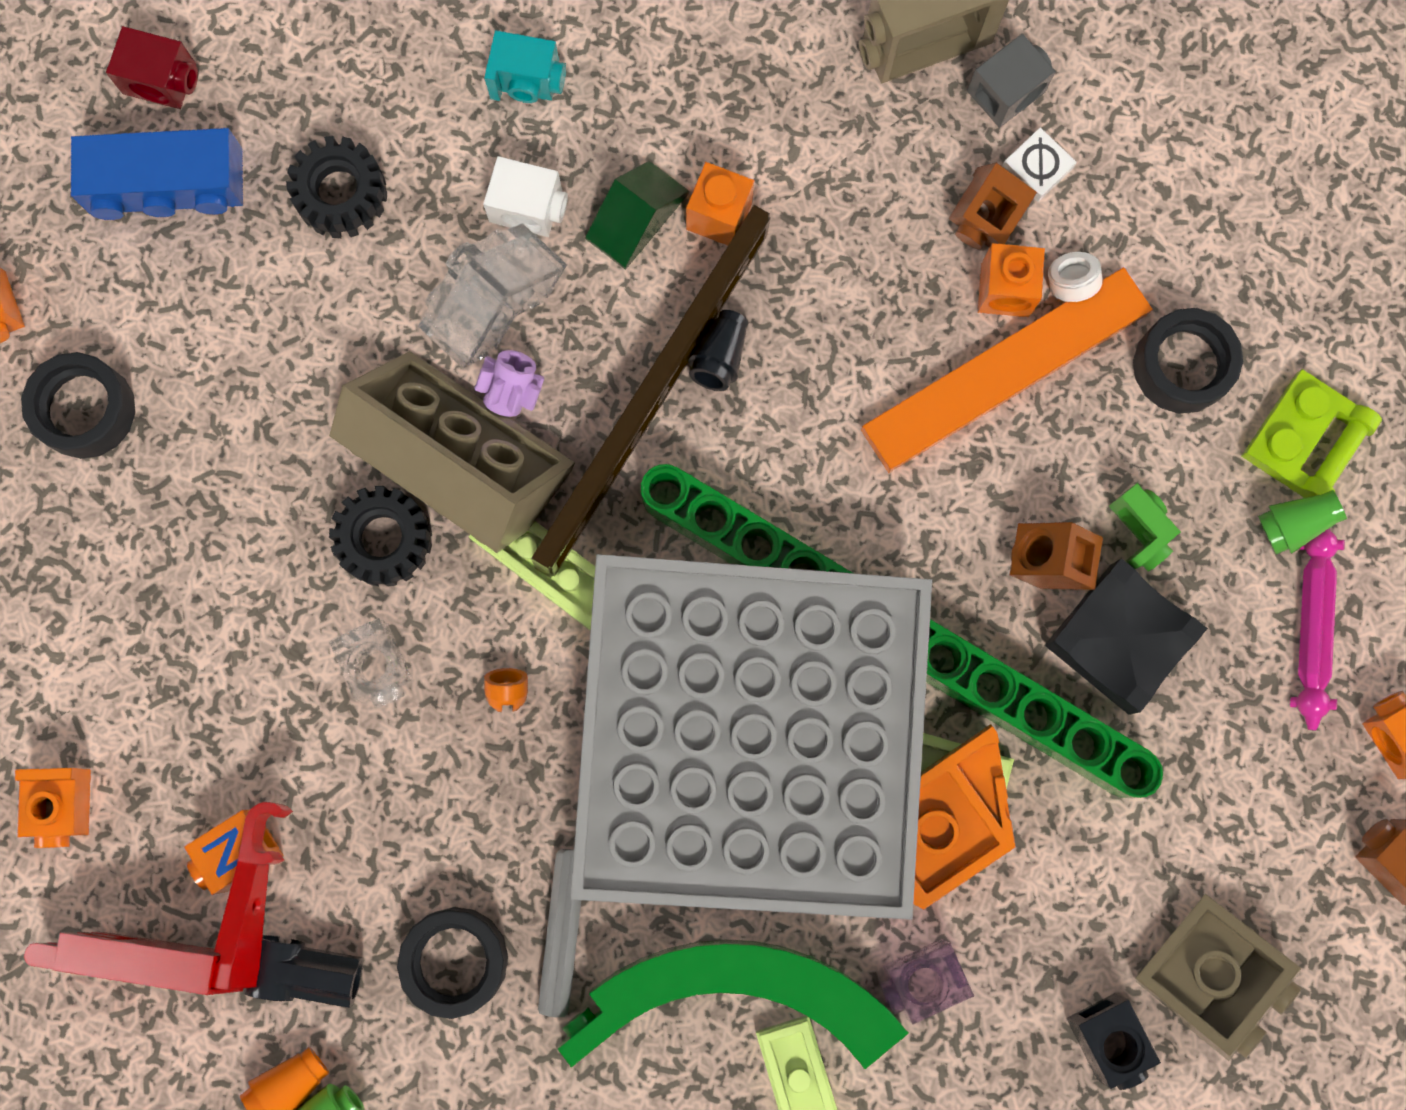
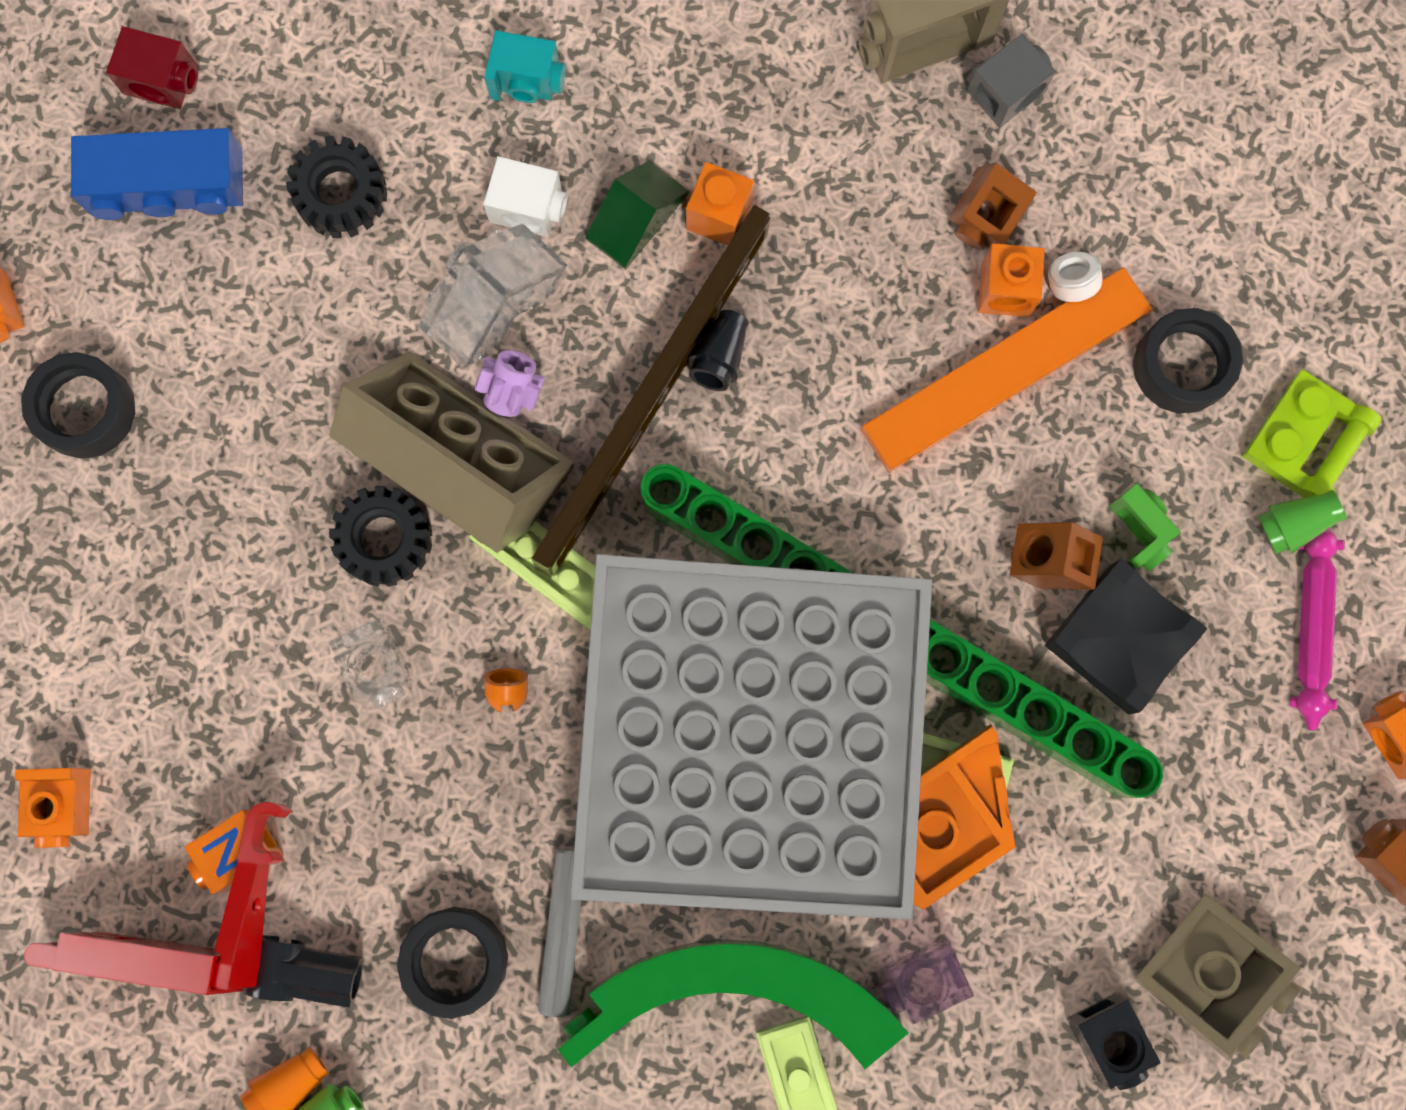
(1040, 163): white tile -> none

